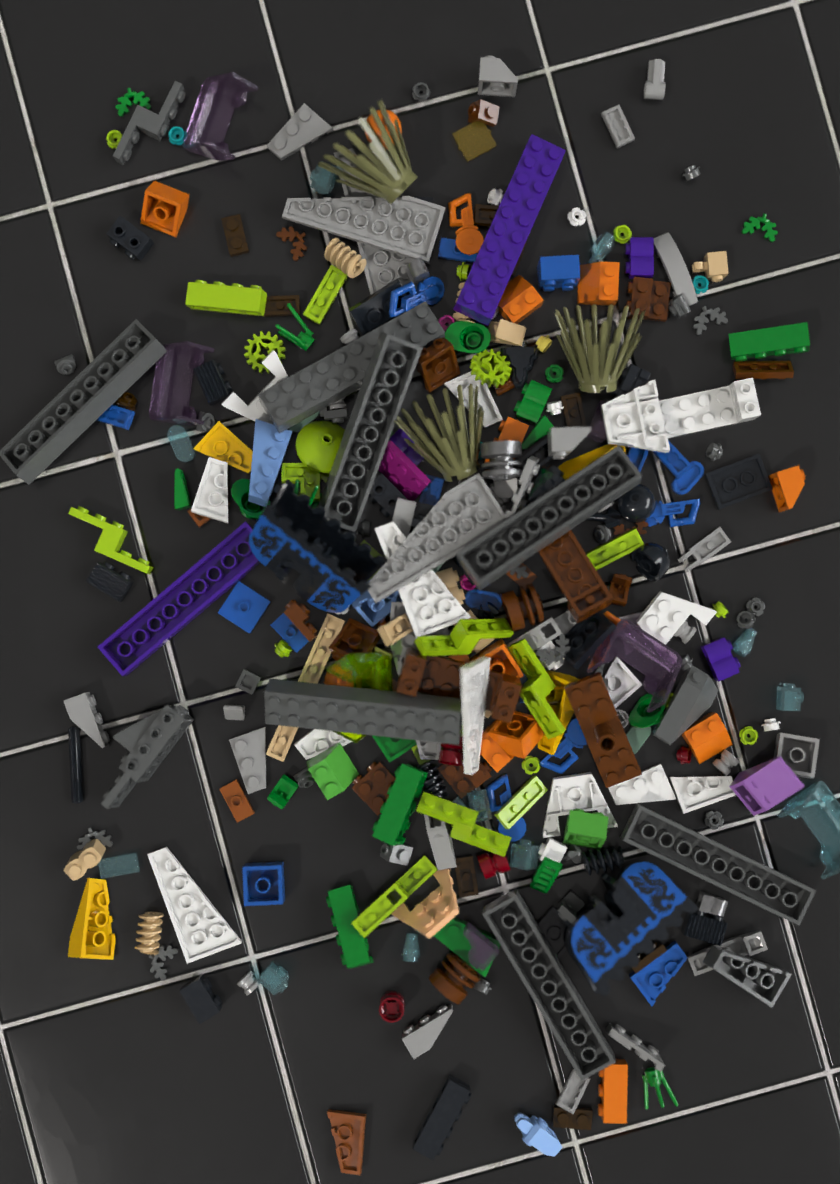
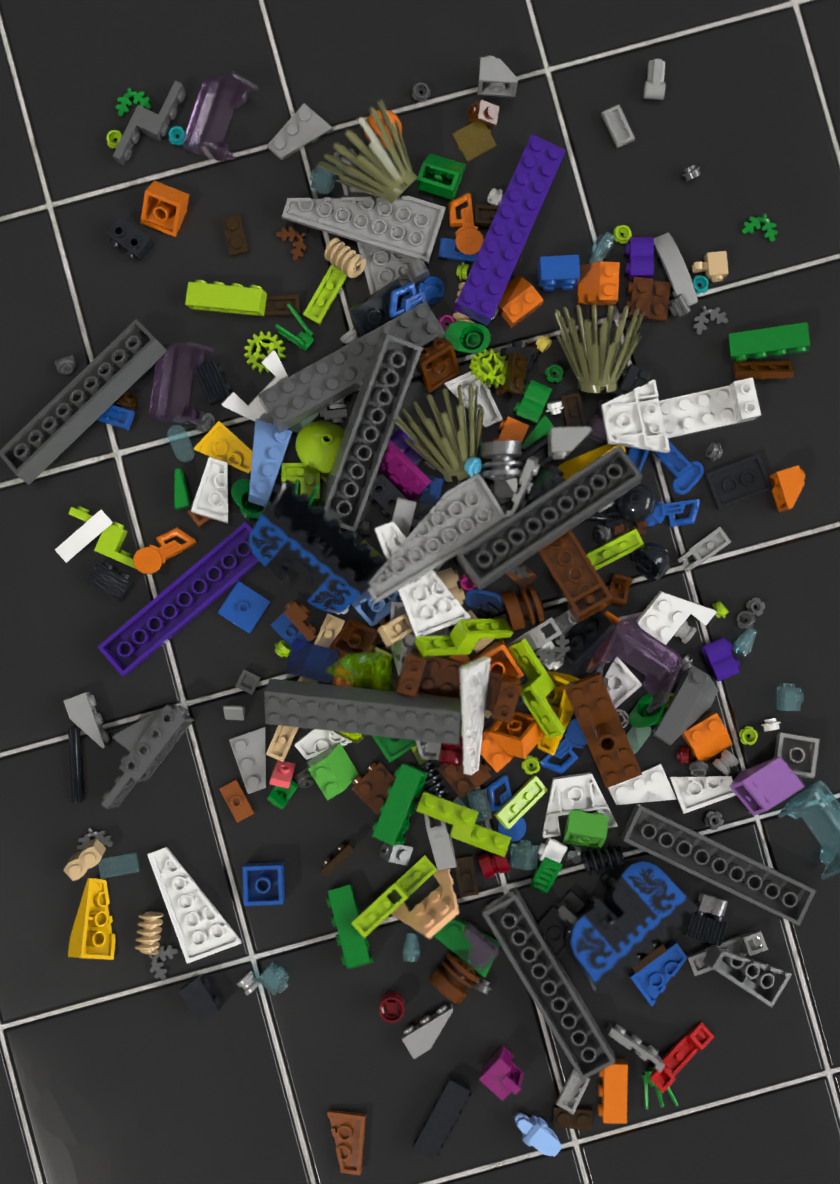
(83, 536): none -> white sticker
(151, 558): none -> orange piece
(282, 774): none -> coral plate
(311, 661): none -> clear blue piece
(331, 863): none -> dark brown plate
(440, 176): none -> green slope
(473, 466): none -> medium azure plate
(502, 1074): none -> magenta plate
(506, 332): tan slope -> none
(515, 373): none -> dark brown plate
(576, 221): white plate -> none
(680, 1054): none -> red slope
(698, 768): none -> dark grey plate

